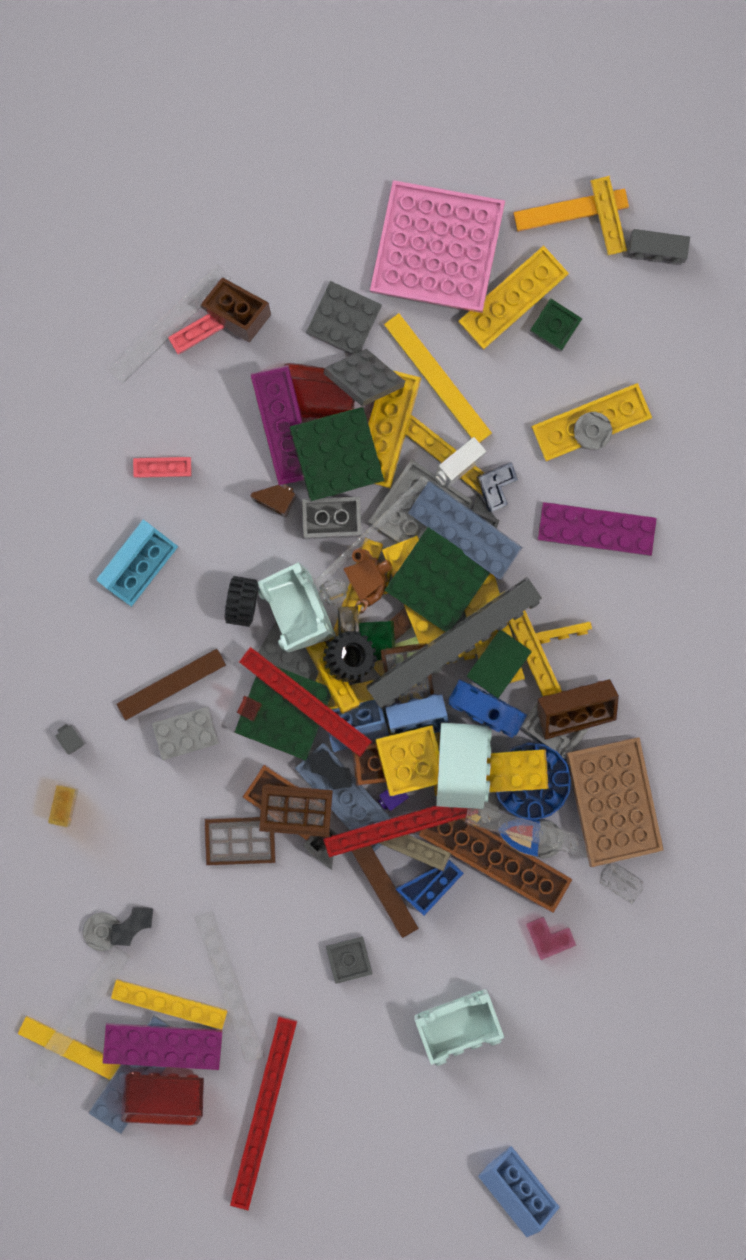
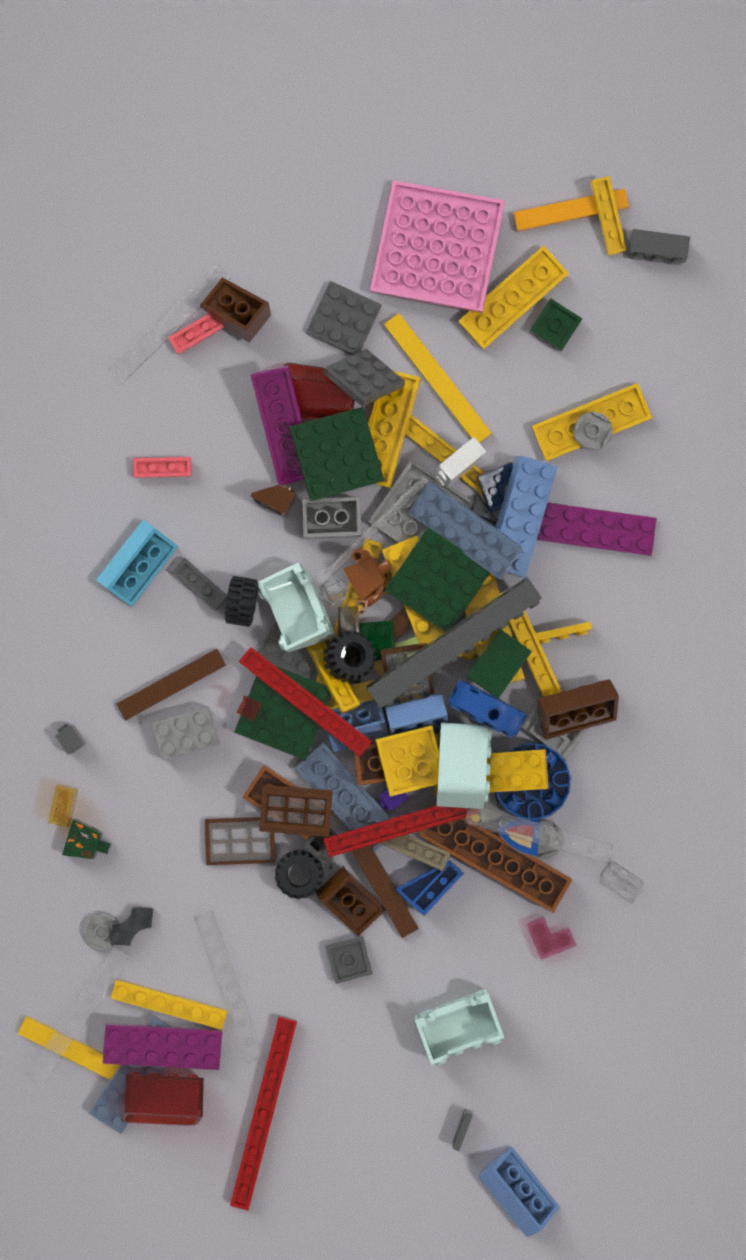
(84, 841): none -> dark green torso
(200, 584): none -> dark grey plate
(287, 886): none -> black tyre
(322, 764): black tile -> none
(350, 901): none -> reddish brown slope
(462, 1129): none -> dark grey tile
(525, 507): none -> medium blue brick
(614, 802): medium nougat plate -> none

